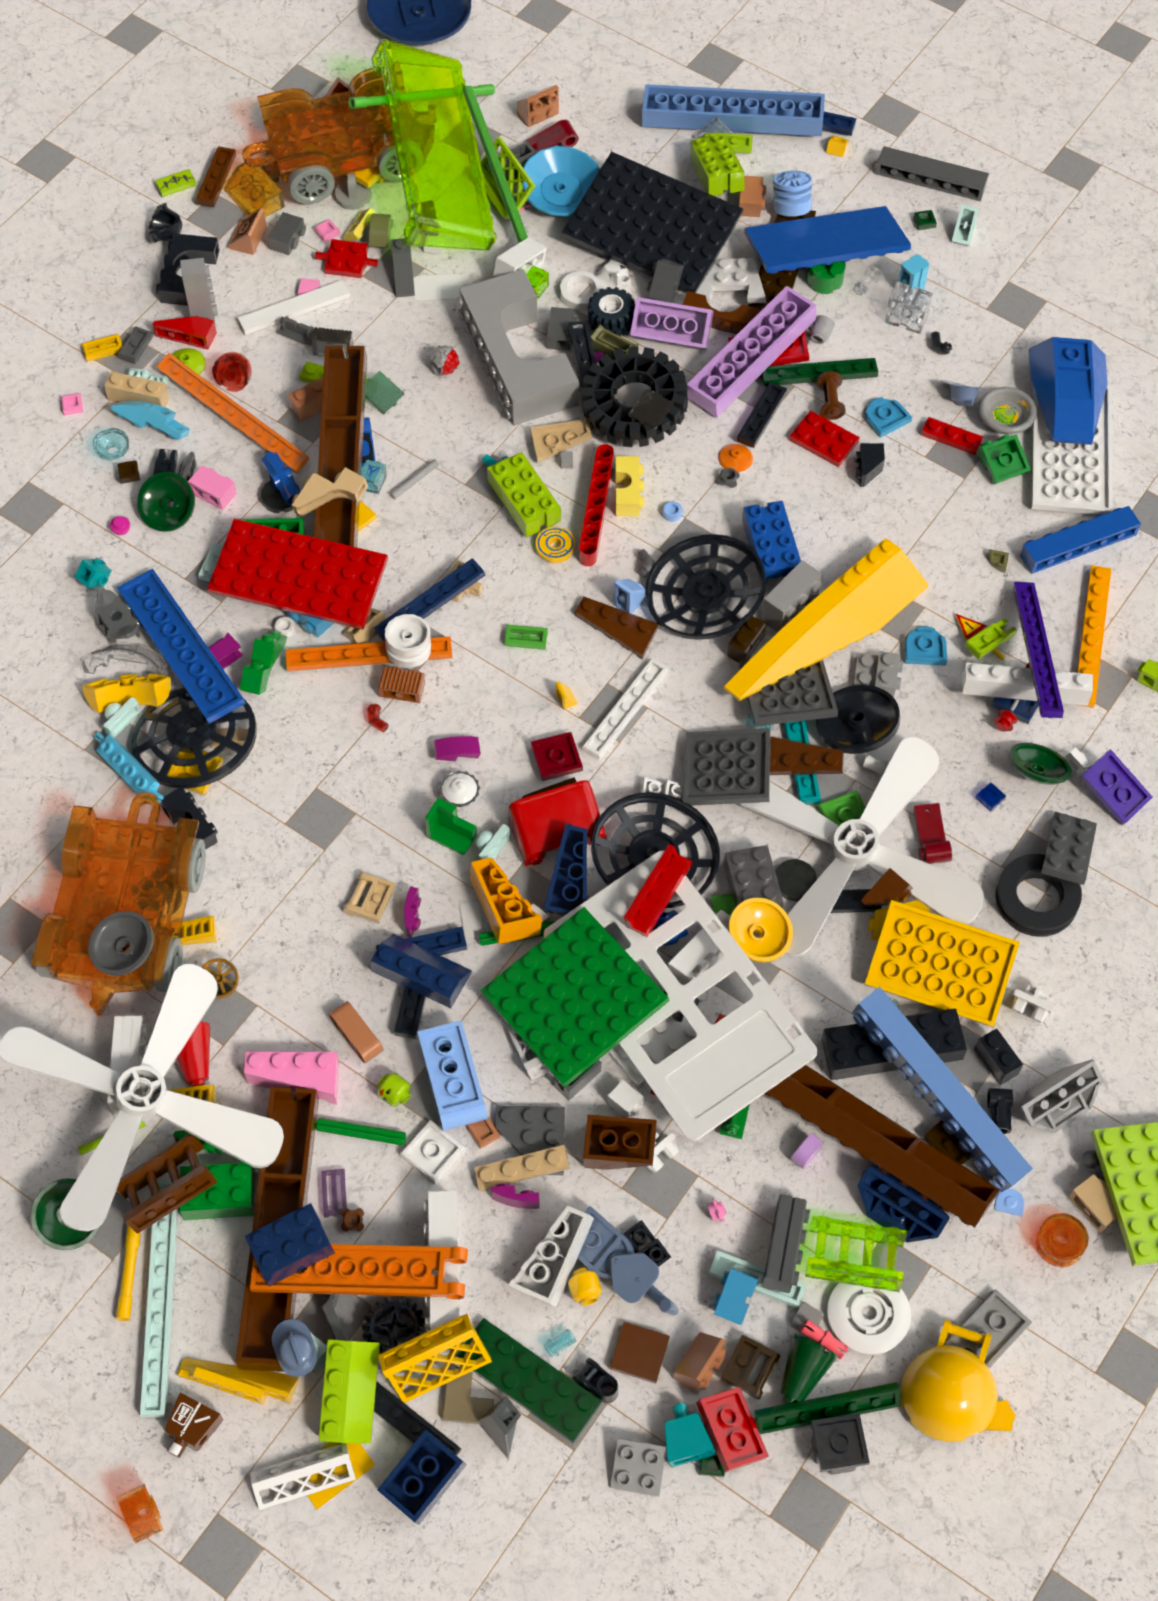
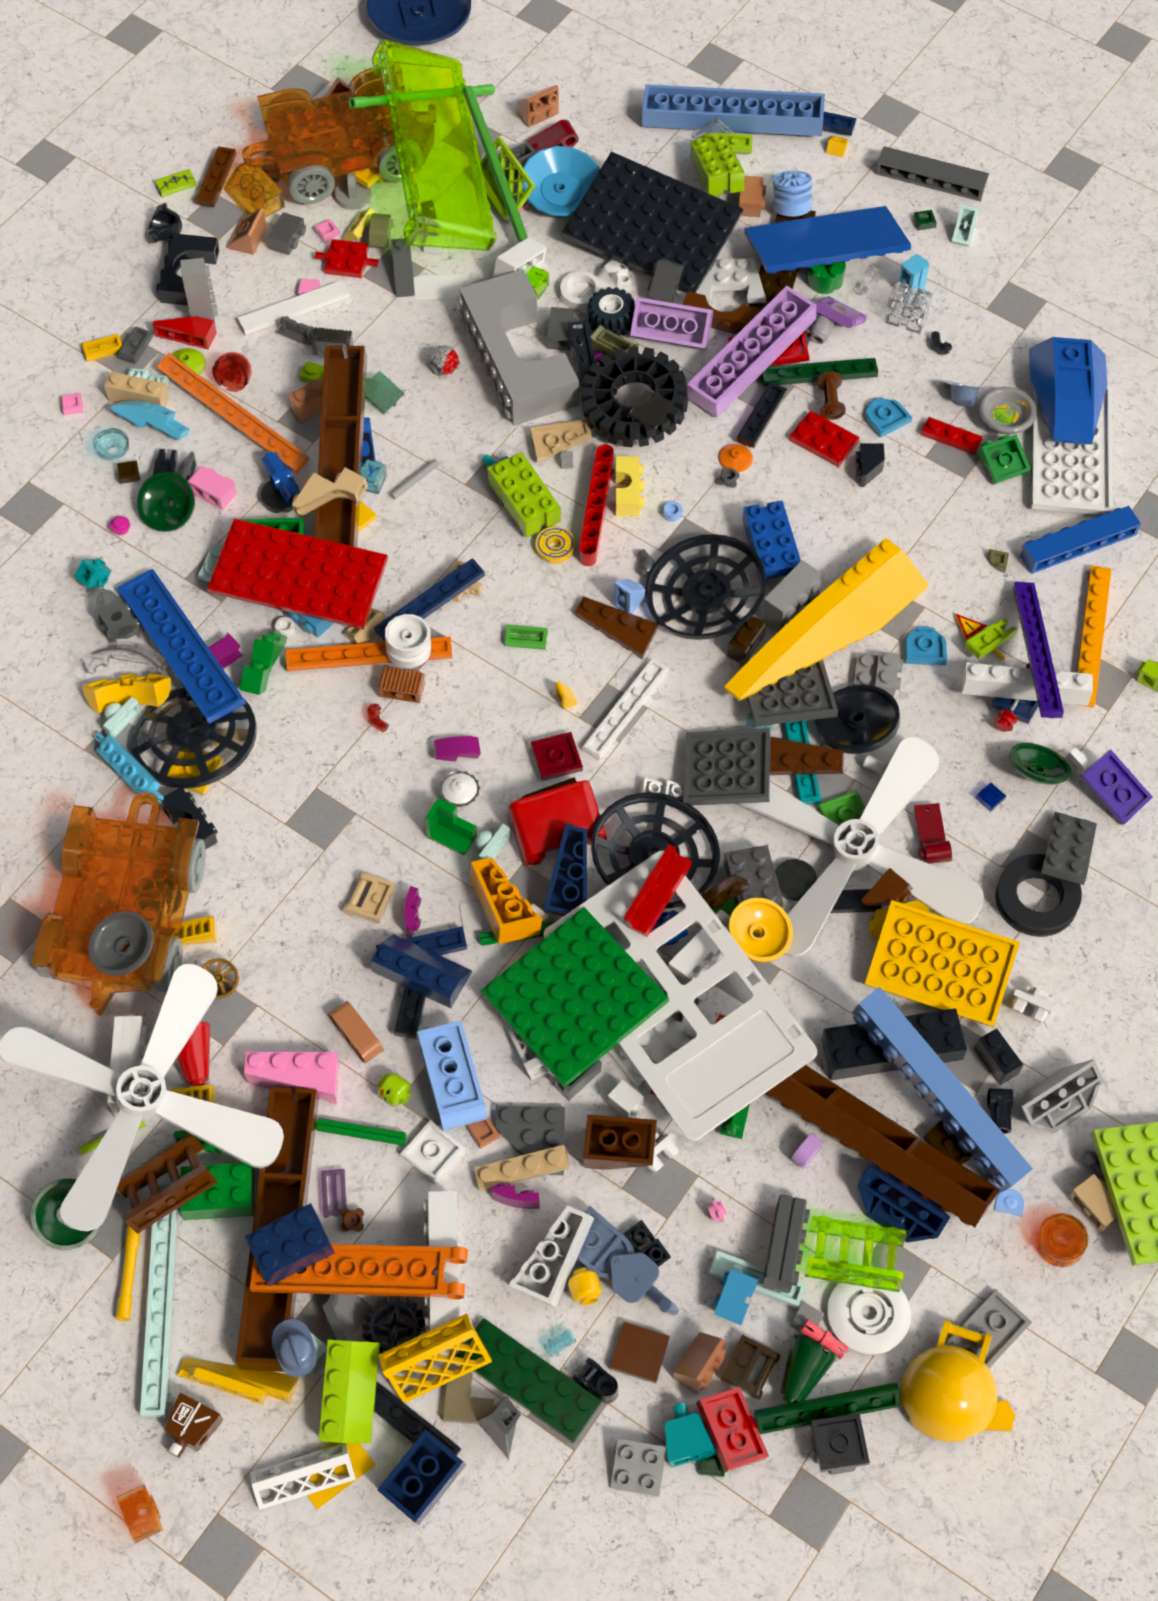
(725, 890): none -> dark brown plate
(839, 312): none -> medium lavender container

